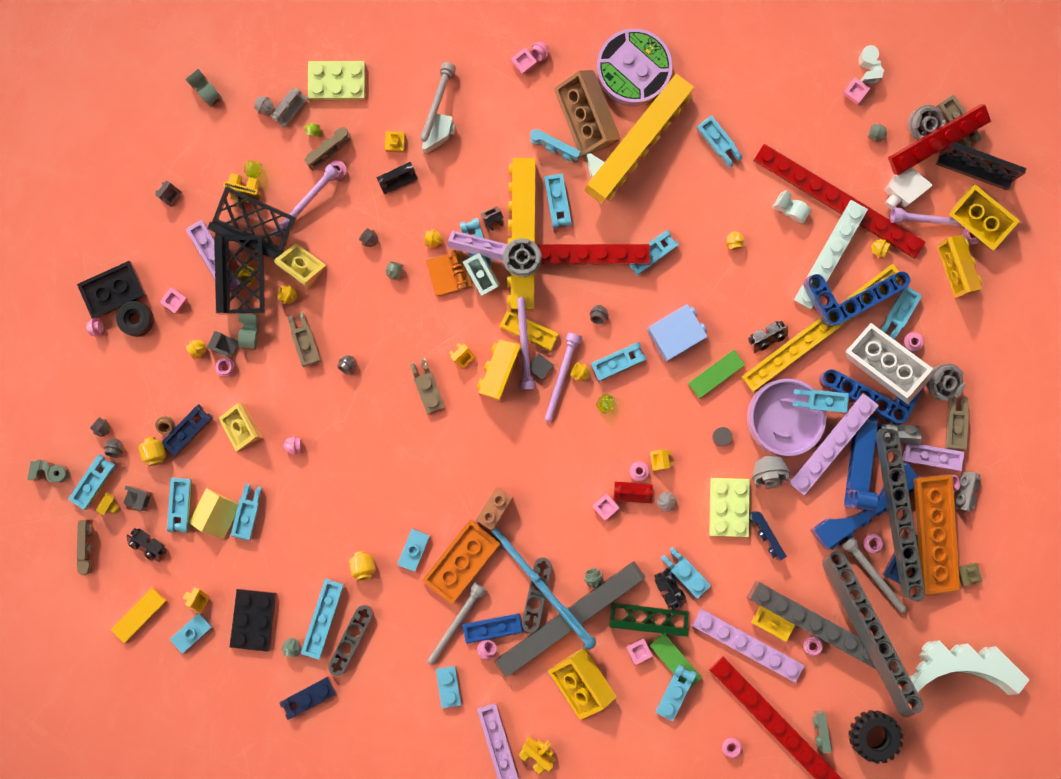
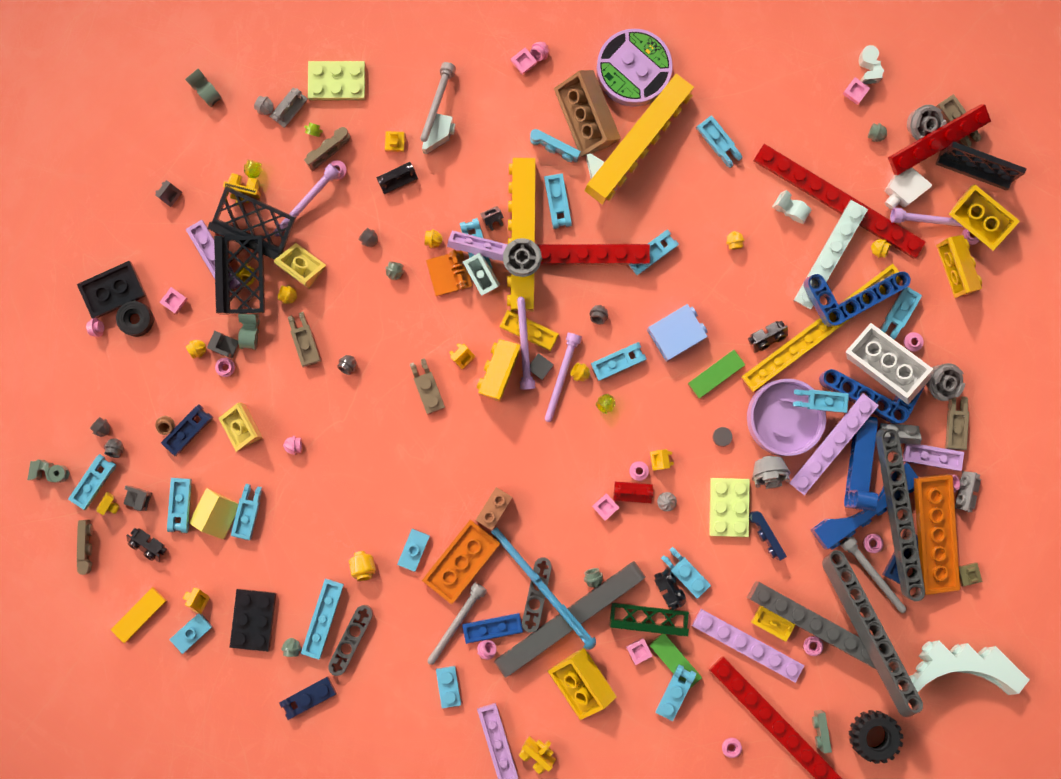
(152, 451): yellow head -> none

